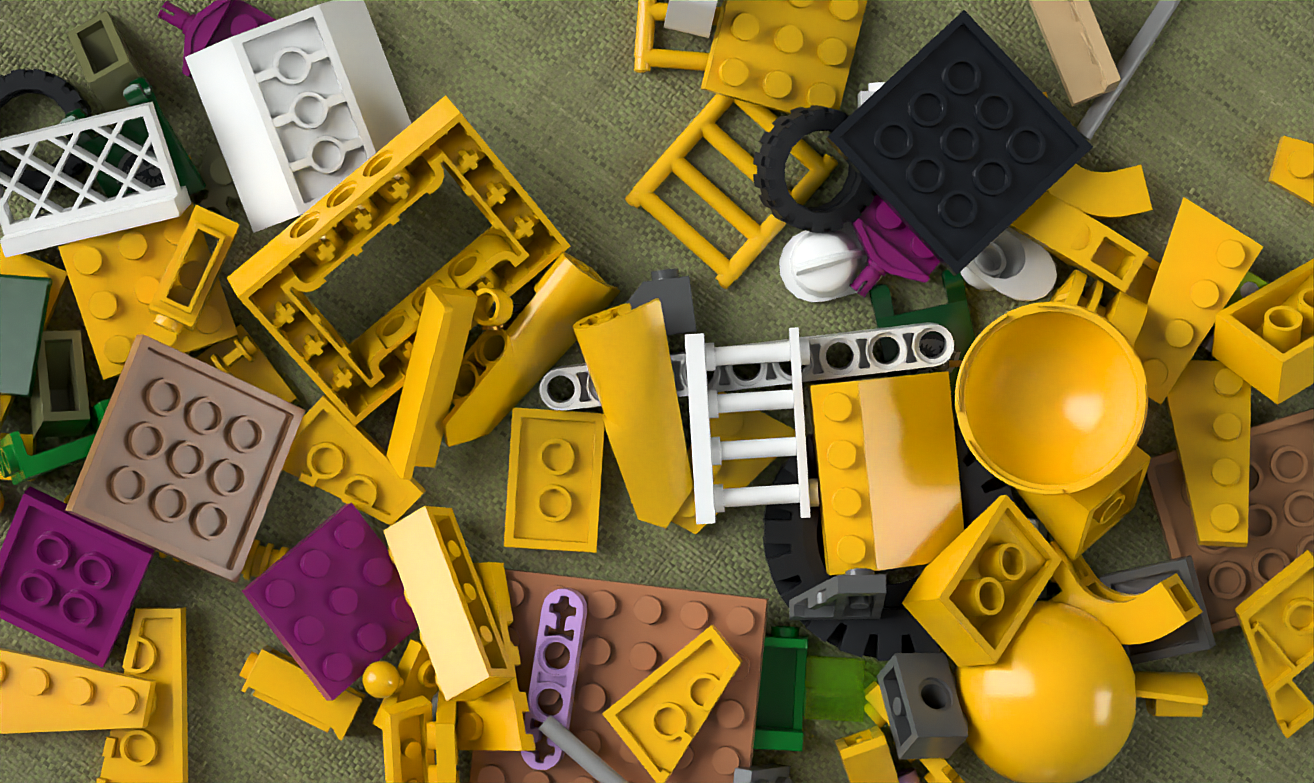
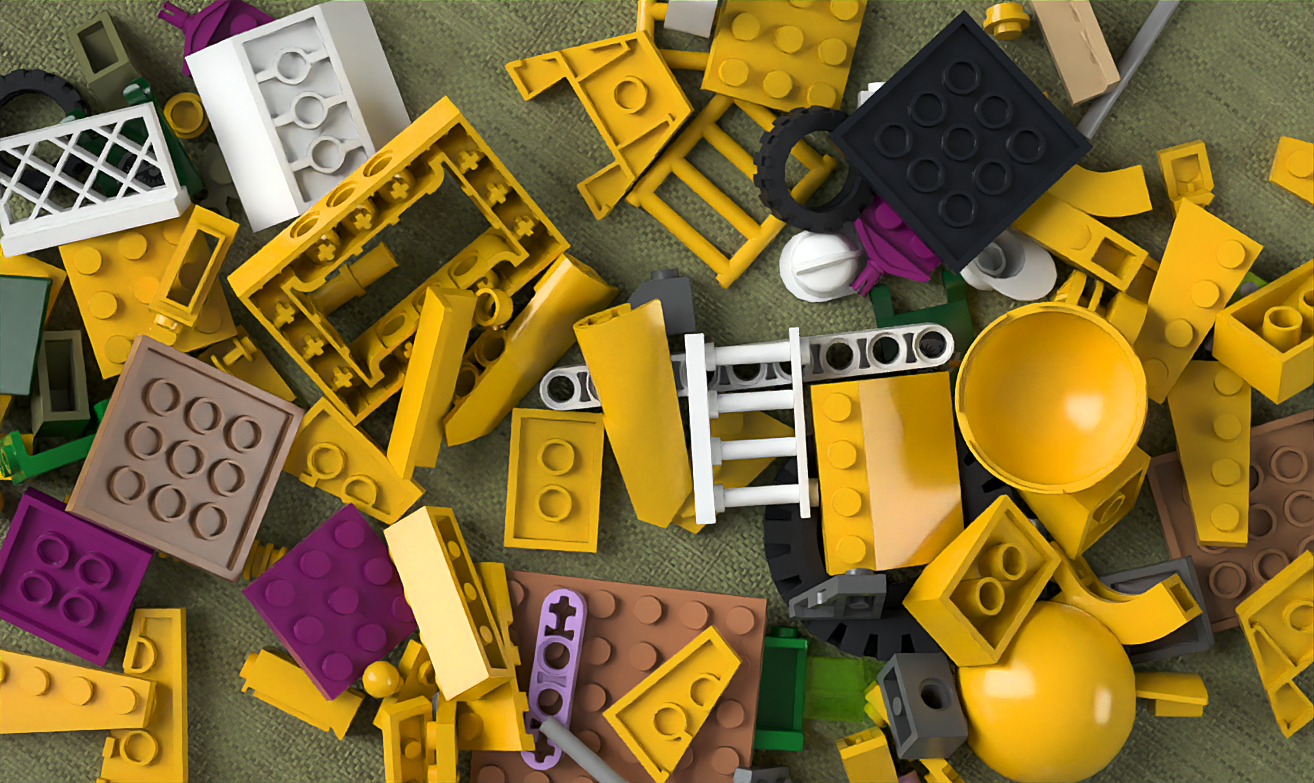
(186, 115): none -> yellow plate
(353, 279): none -> yellow pin
(626, 96): none -> yellow wing
(1006, 21): none -> yellow plate
(1186, 174): none -> yellow slope

